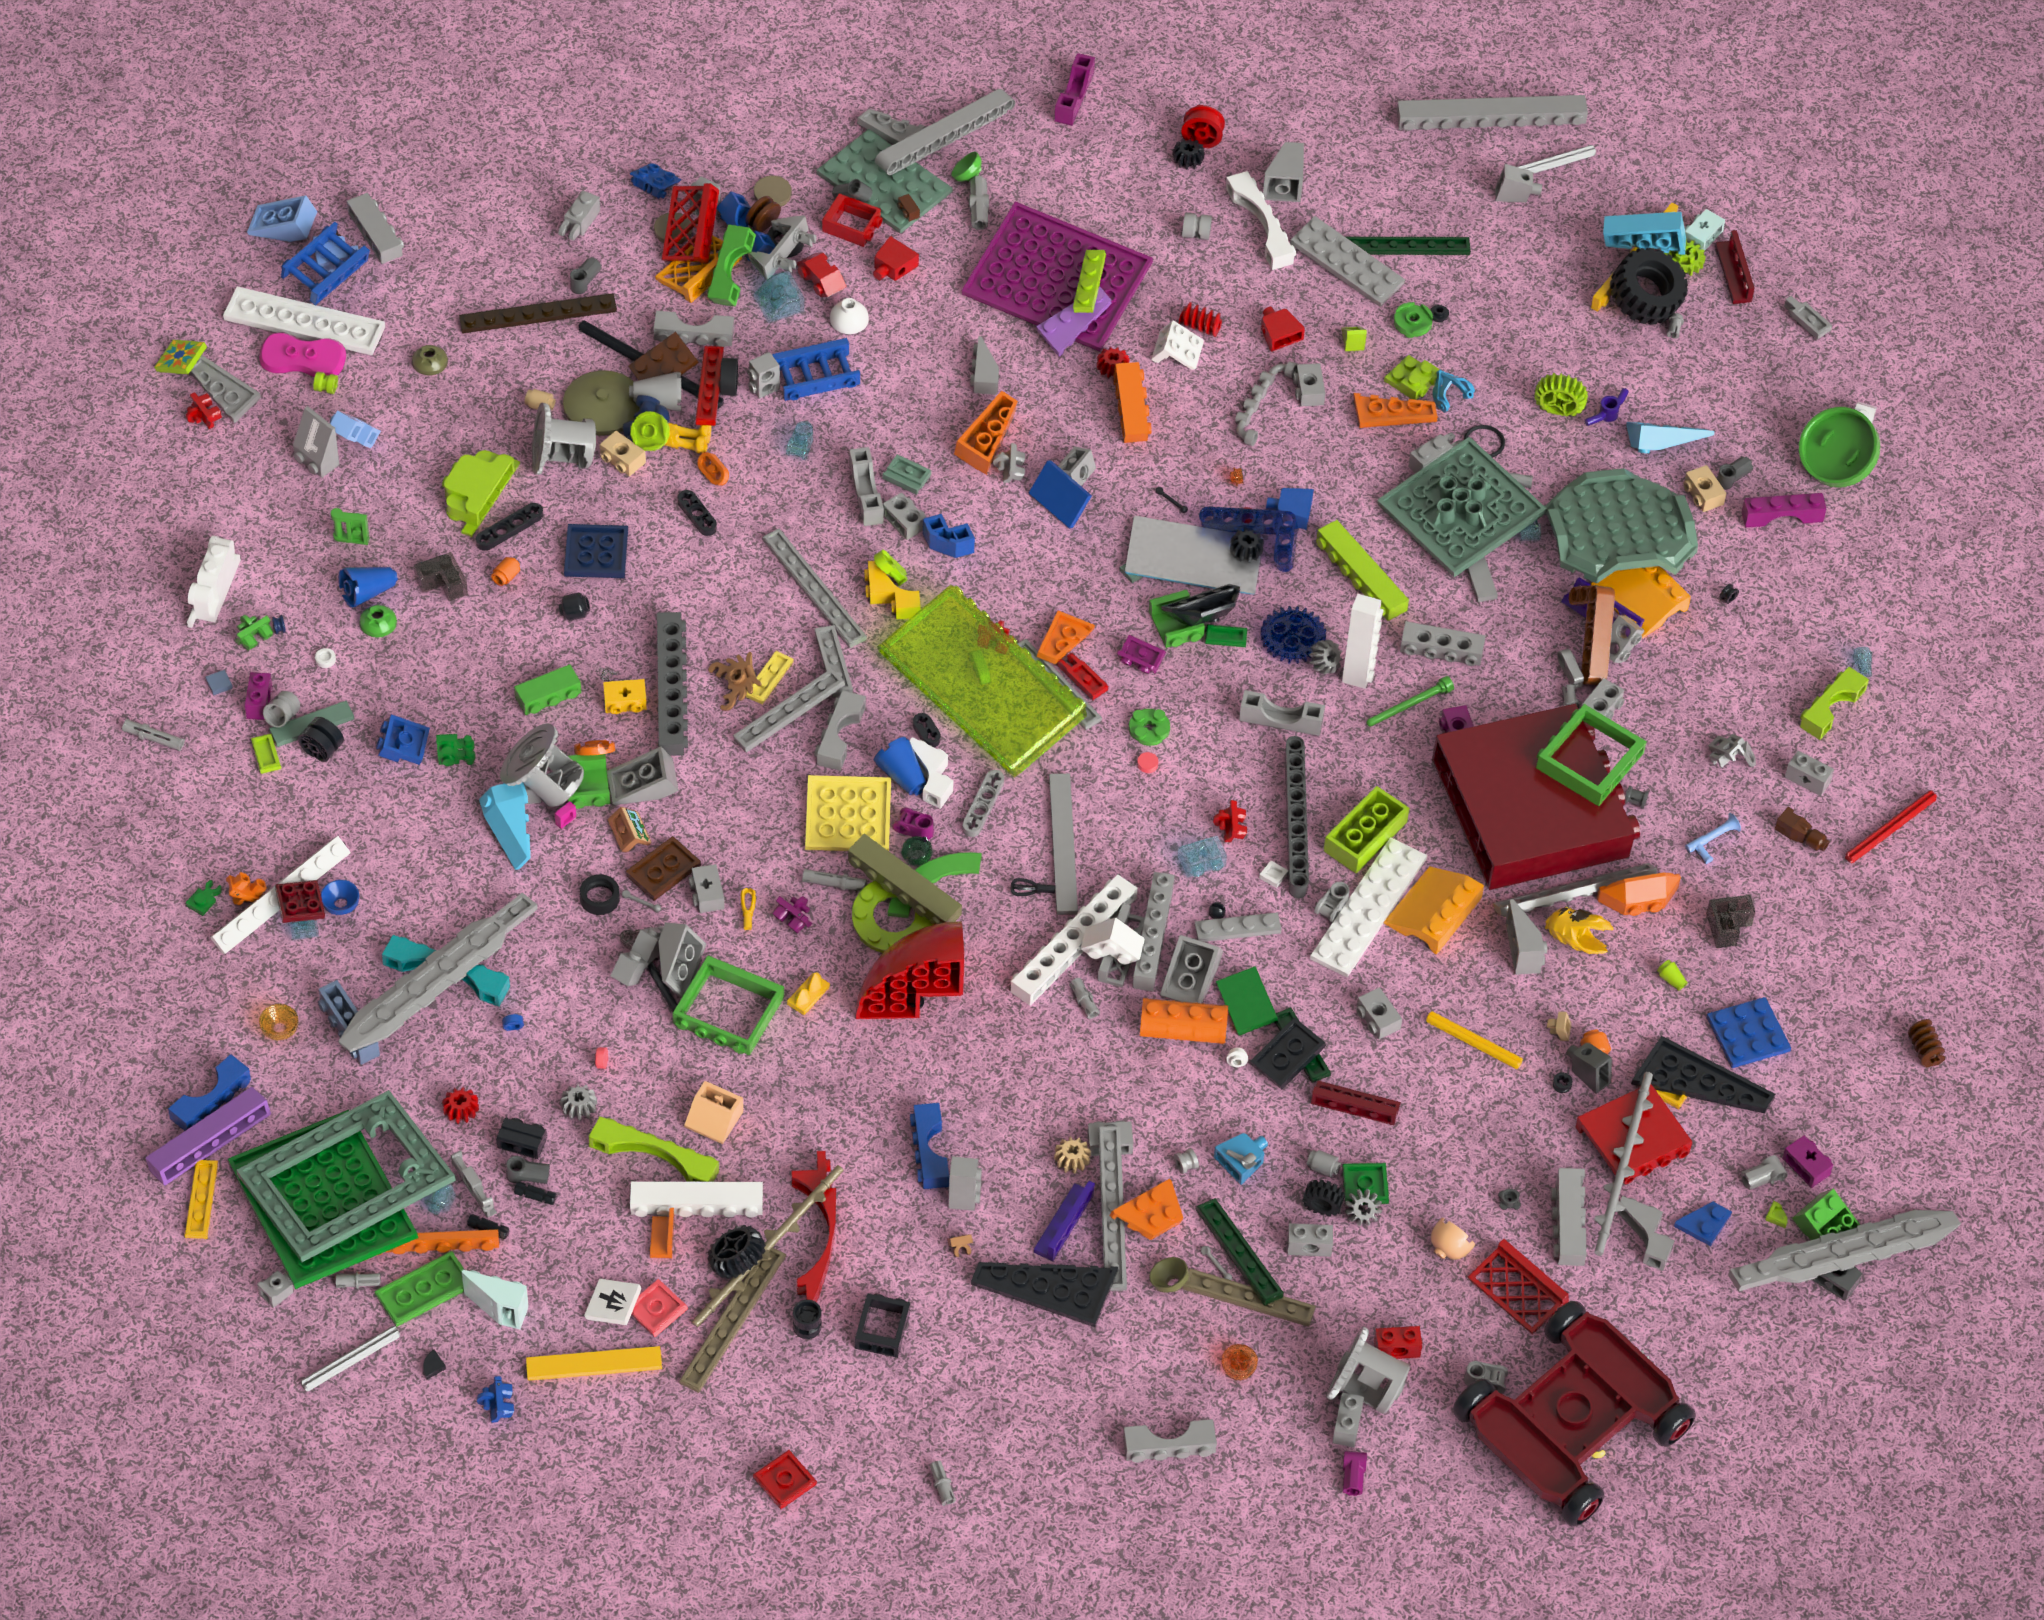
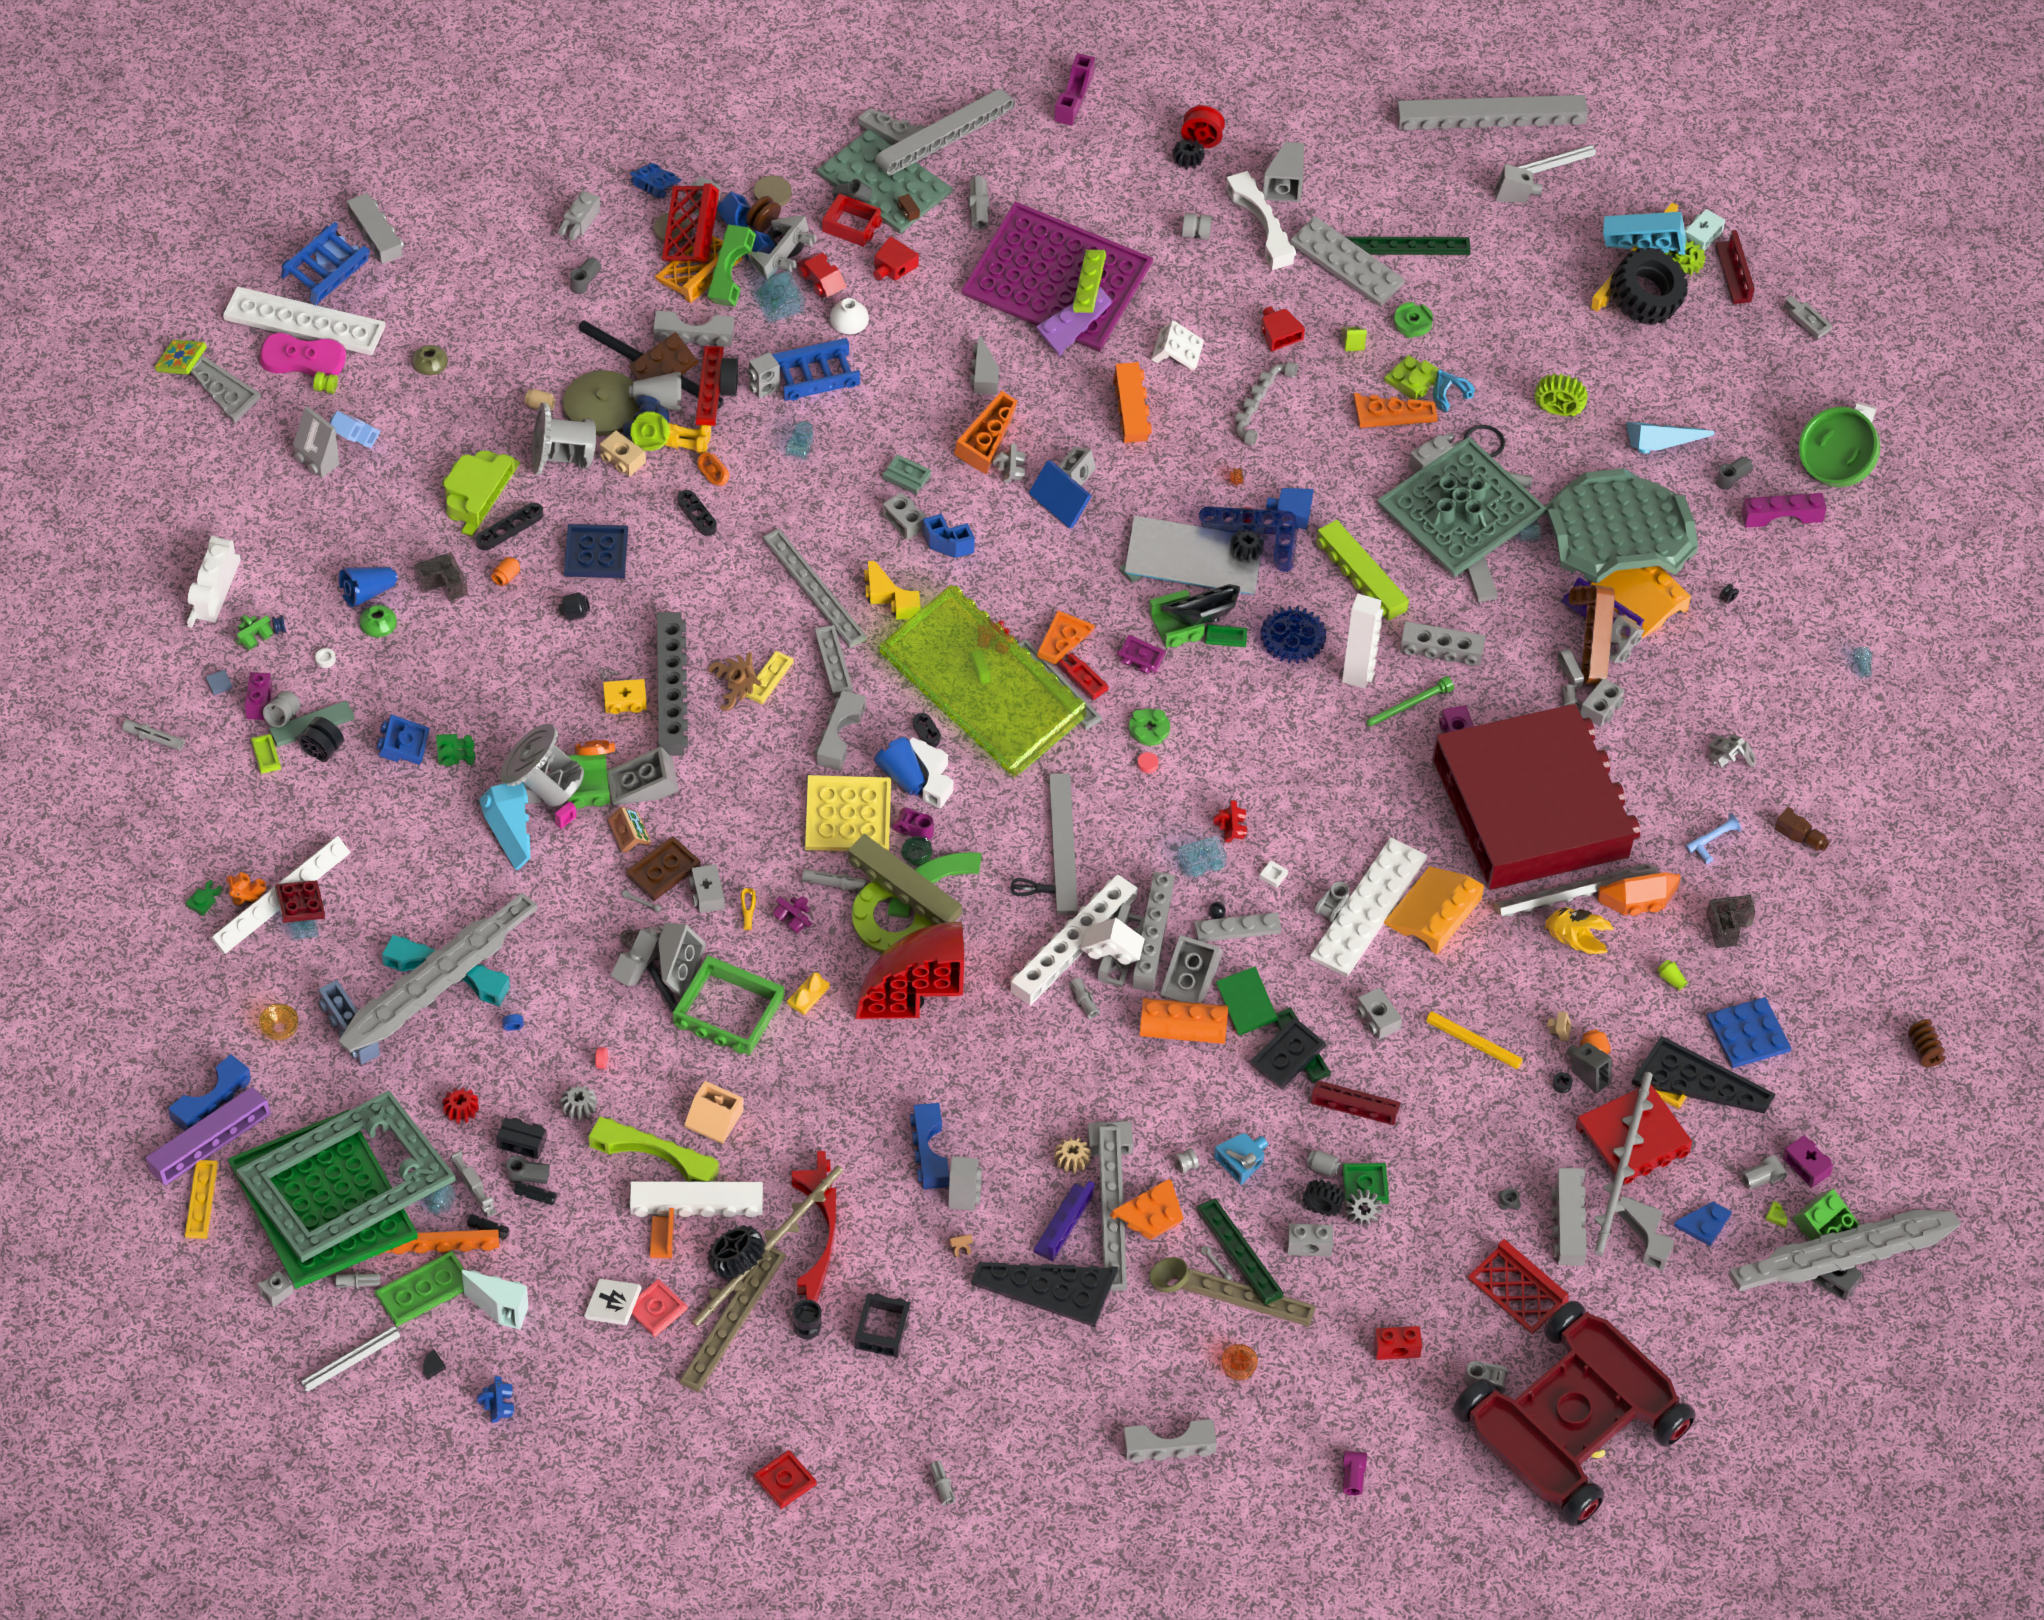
(200, 410): red hips -> none
(283, 219): light blue slope -> none
(340, 890): blue piece -> none
(355, 524): bright green plate -> none
(537, 313): dark brown plate -> none
(547, 690): bright green brick -> none
(593, 1363): yellow tile -> none
(599, 908): black tyre -> none
(789, 710): light grey plate -> none
(864, 483): light grey arch -> none
(890, 566): lime piece -> none
(967, 167): bright green piece -> none
(985, 804): light grey beam -> none
(1109, 358): red gear -> none
(1159, 490): black hinge -> none
(1201, 319): red piece -> none
(1237, 1057): white plate -> none
(1259, 710): light grey arch -> none
(1296, 817): dark grey beam -> none
(1309, 384): light grey brick -> none
(1325, 657): light grey gear -> none
(1348, 1420): light grey brick -> none
(1366, 829): lime brick -> none
(1375, 1368): light grey piece -> none
(1439, 317): black plate -> none
(1450, 1241): light nougat cylinder -> none
(1525, 941): light grey slope -> none
(1573, 780): bright green window -> none
(1608, 409): dark purple piece -> none
(1636, 797): dark grey bush -> none
(1675, 321): light grey pin -> none
(1704, 488): tan brick -> none
(1809, 773): light grey brick -> none
(1847, 687): lime arch -> none
(1890, 826): red axle -> none

